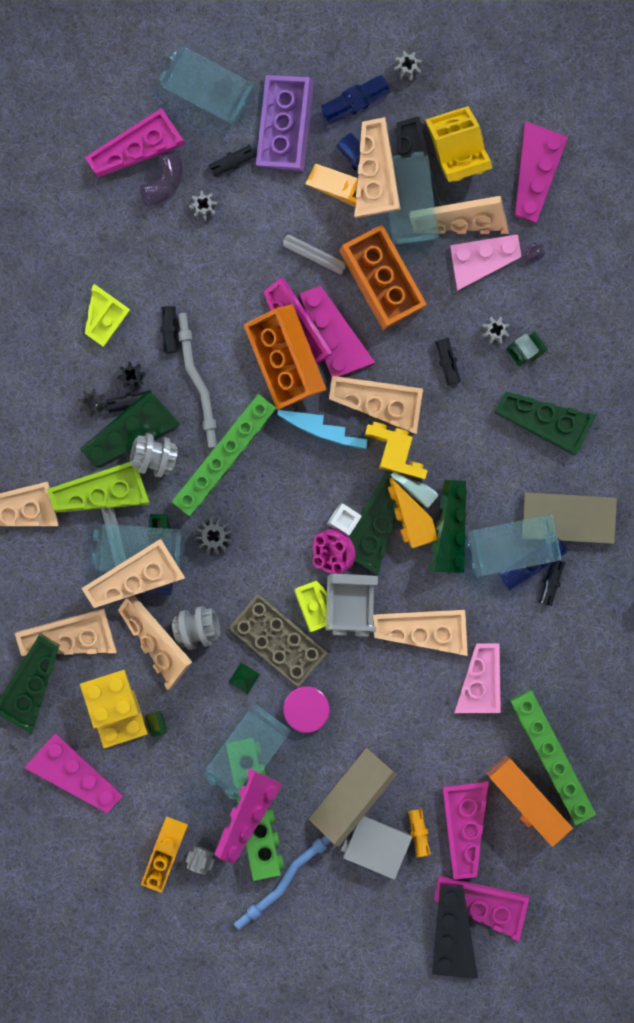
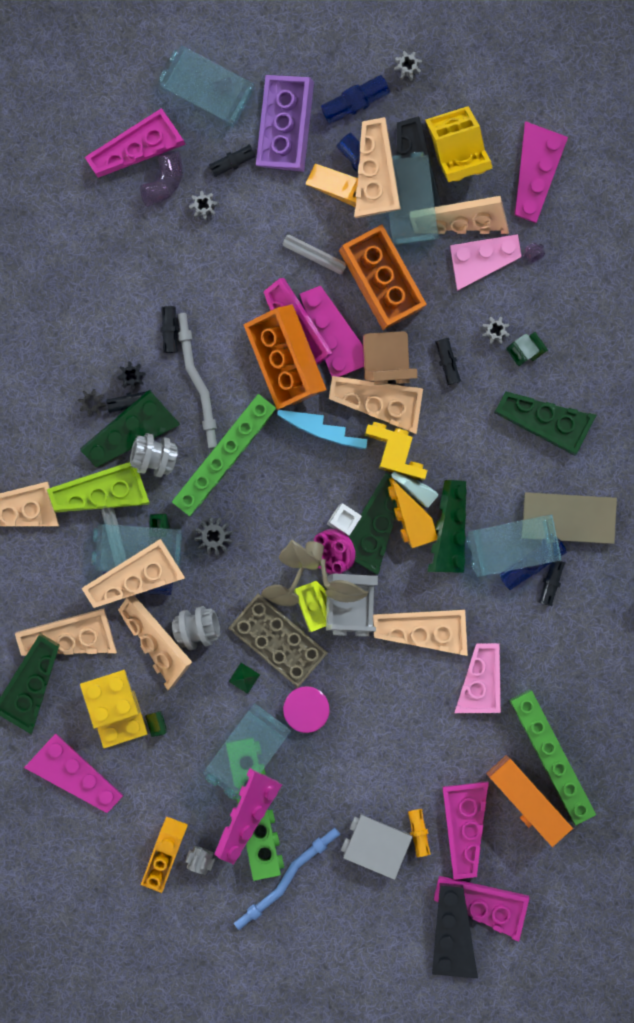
(104, 316): neon yellow wing -> none
(310, 558): none -> dark tan plant
(352, 797): dark tan tile -> none
(387, 358): none -> medium nougat bracket

